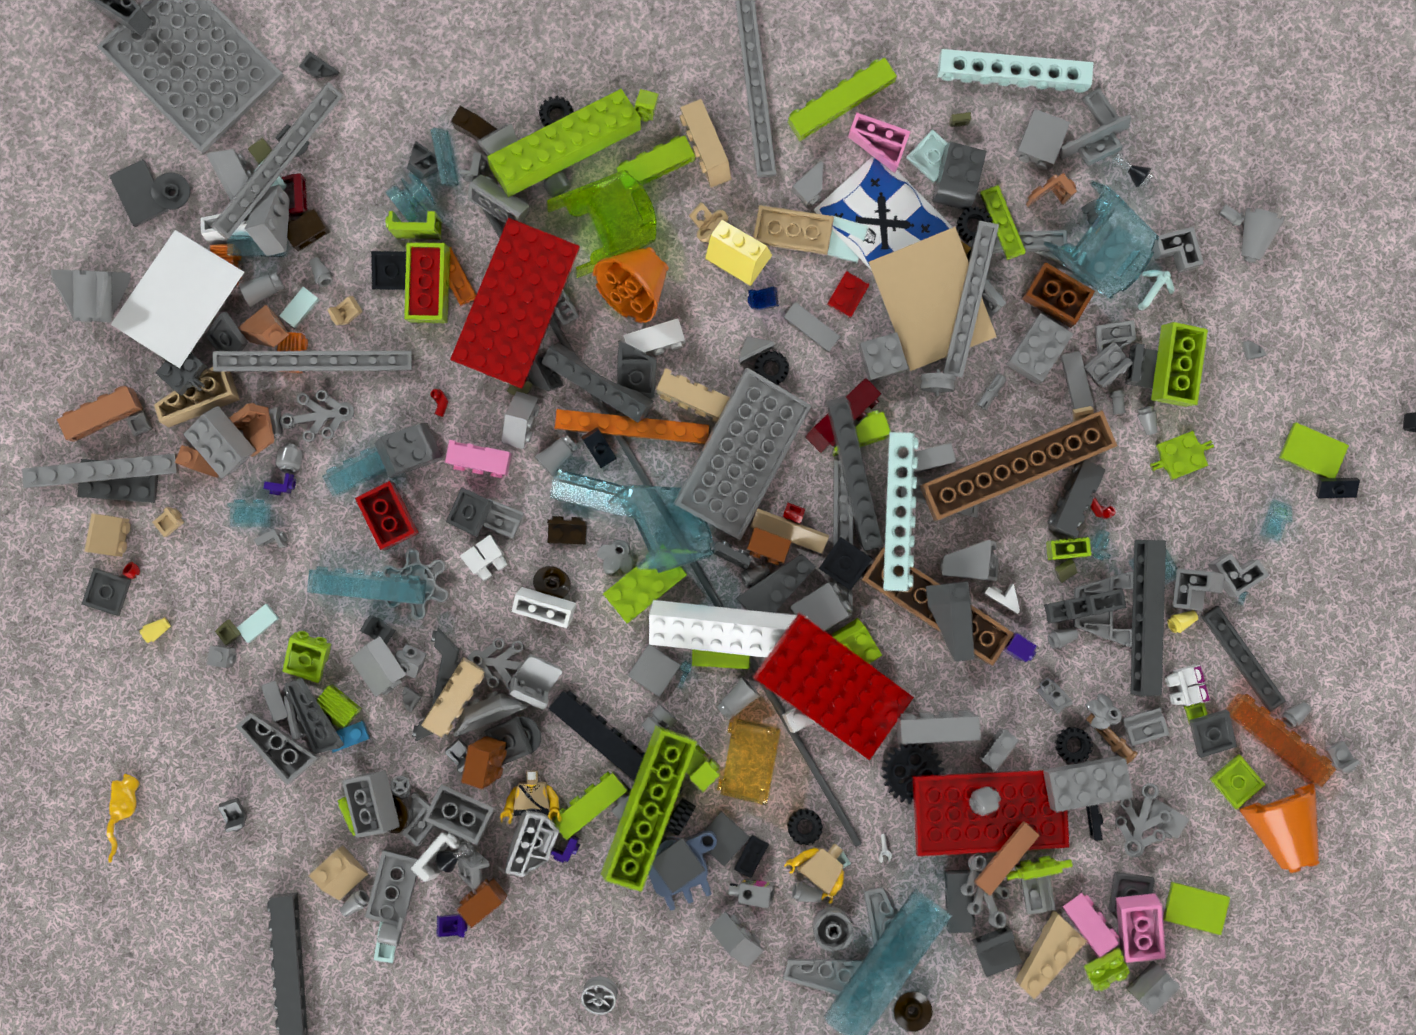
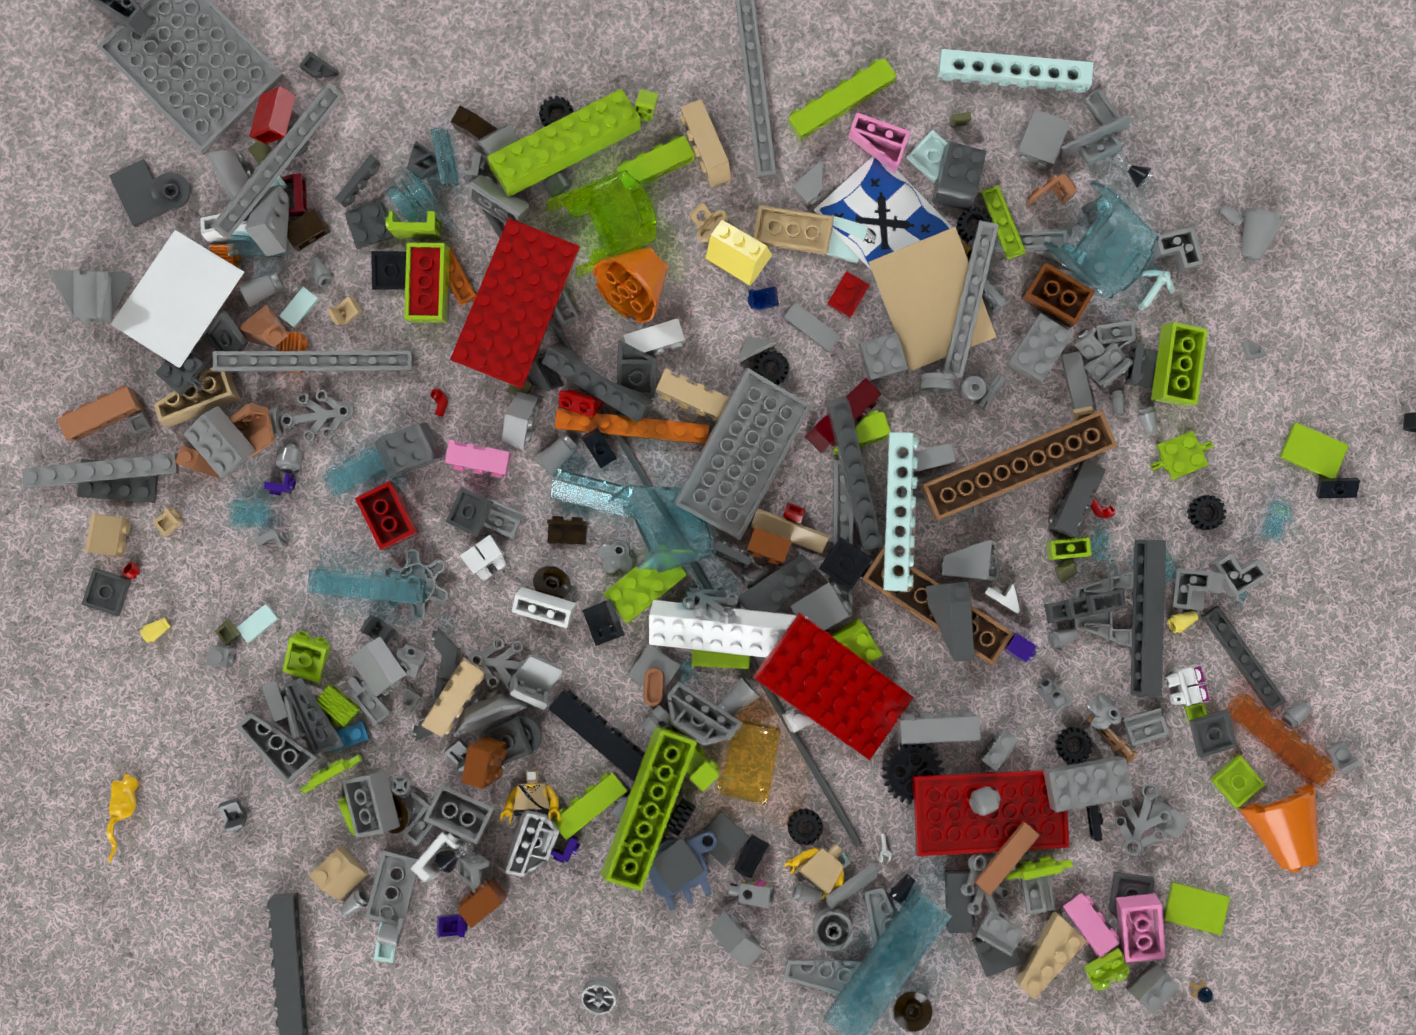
(272, 115): none -> red brick
(325, 774): none -> lime plate
(358, 181): none -> dark grey plate
(368, 225): none -> dark grey plate
(371, 705): none -> light grey hinge
(579, 402): none -> red bracket
(603, 622): none -> black plate
(653, 687): none -> nougat tile
(696, 592): none -> light grey plant
(700, 717): none -> light grey wedge
(851, 886): none -> light grey tile
(901, 890): none -> black cone
(973, 388): none -> light grey head
(1000, 932): none -> light grey plate
(1088, 344): none -> light grey bracket
(1202, 993): none -> piece
(1218, 512): none -> black tyre

